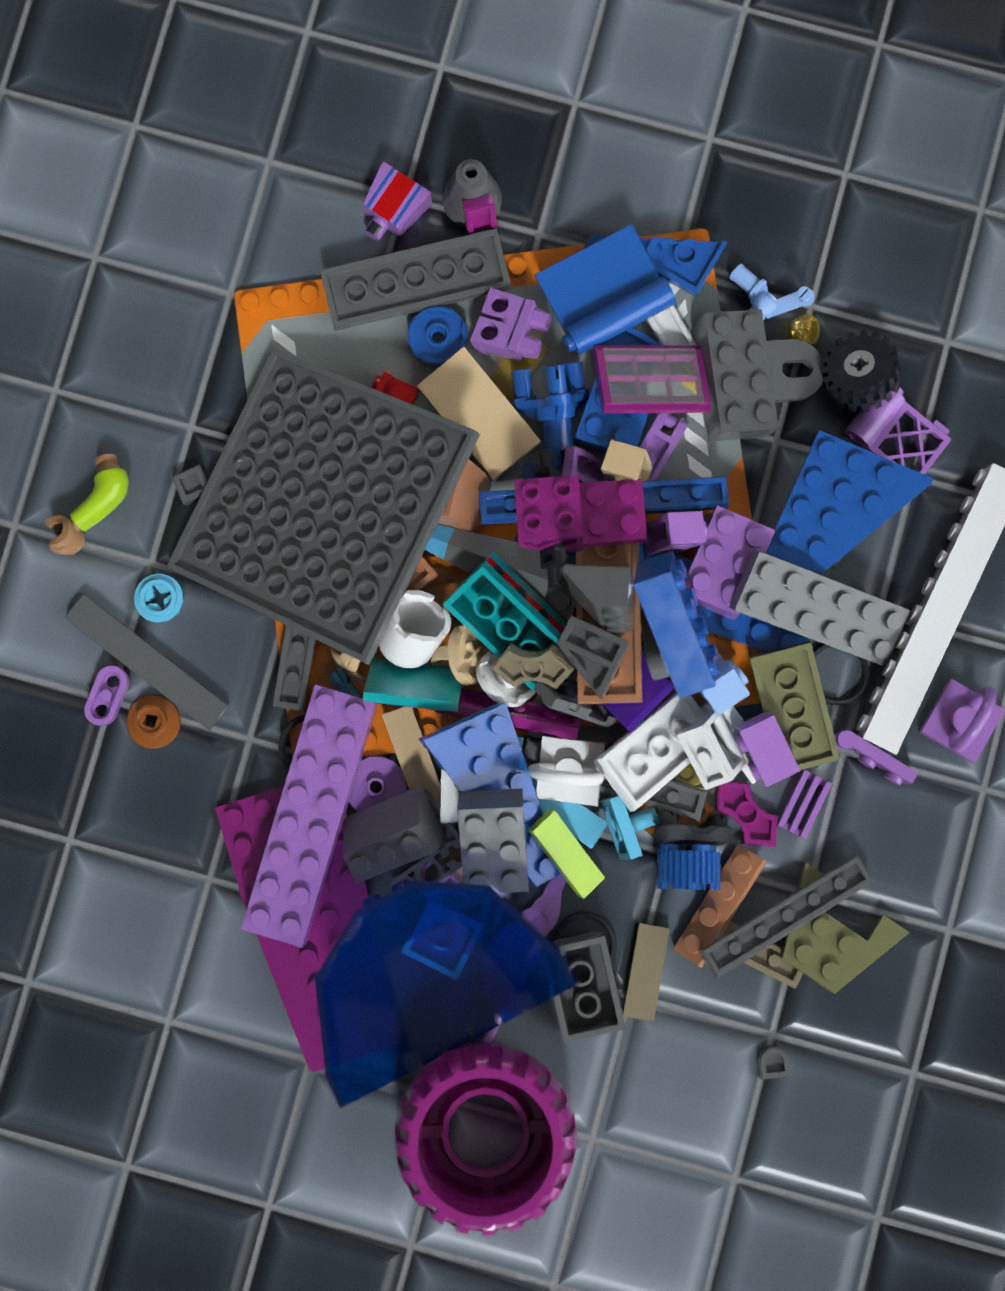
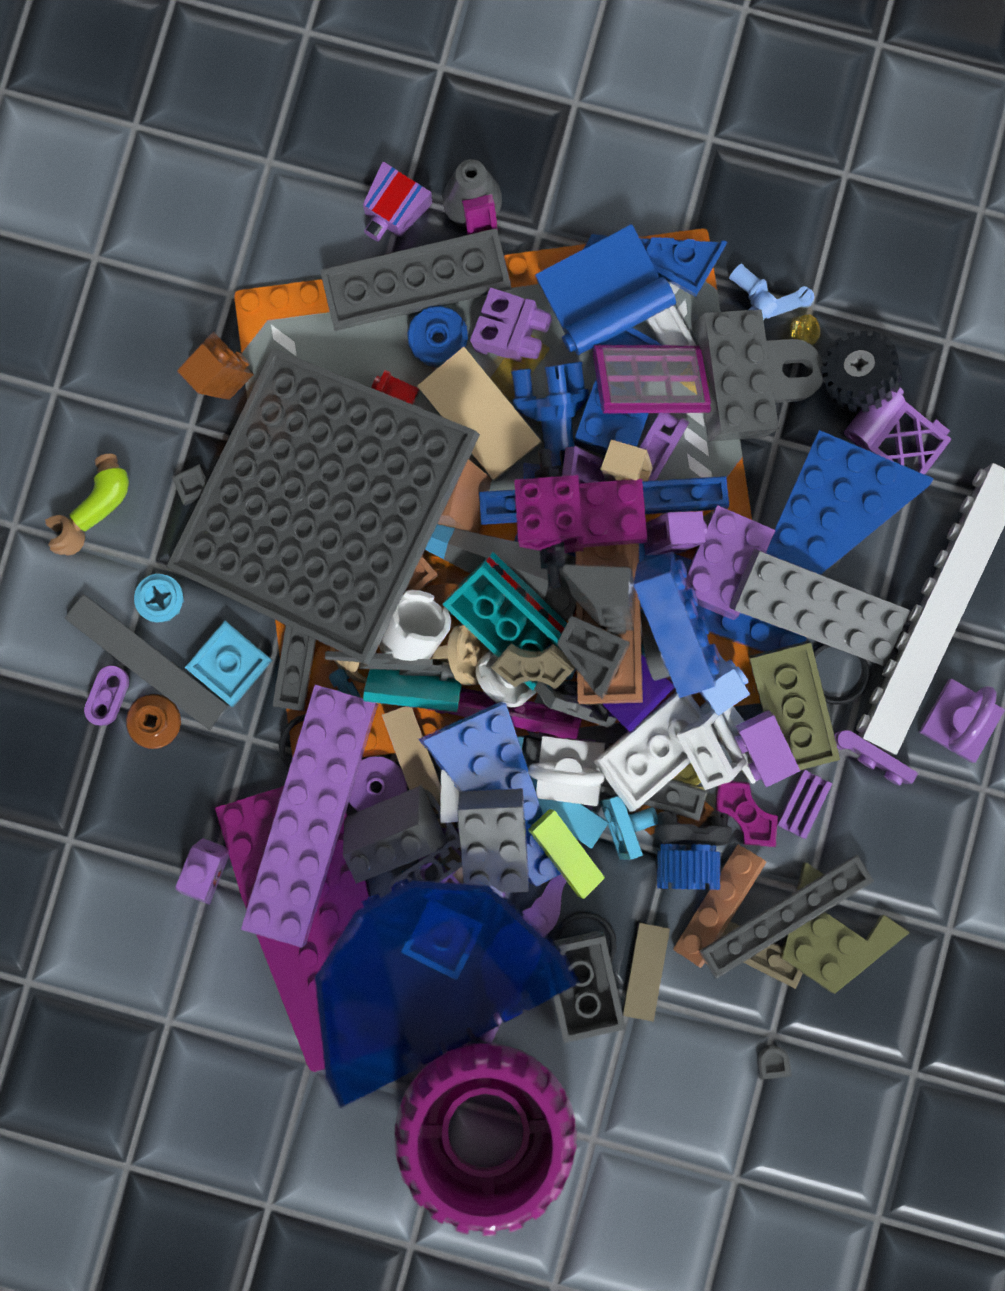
(202, 870): none -> medium lavender torso
(216, 369): none -> dark orange wedge
(228, 664): none -> medium azure plate
(417, 667): none -> dark grey piece

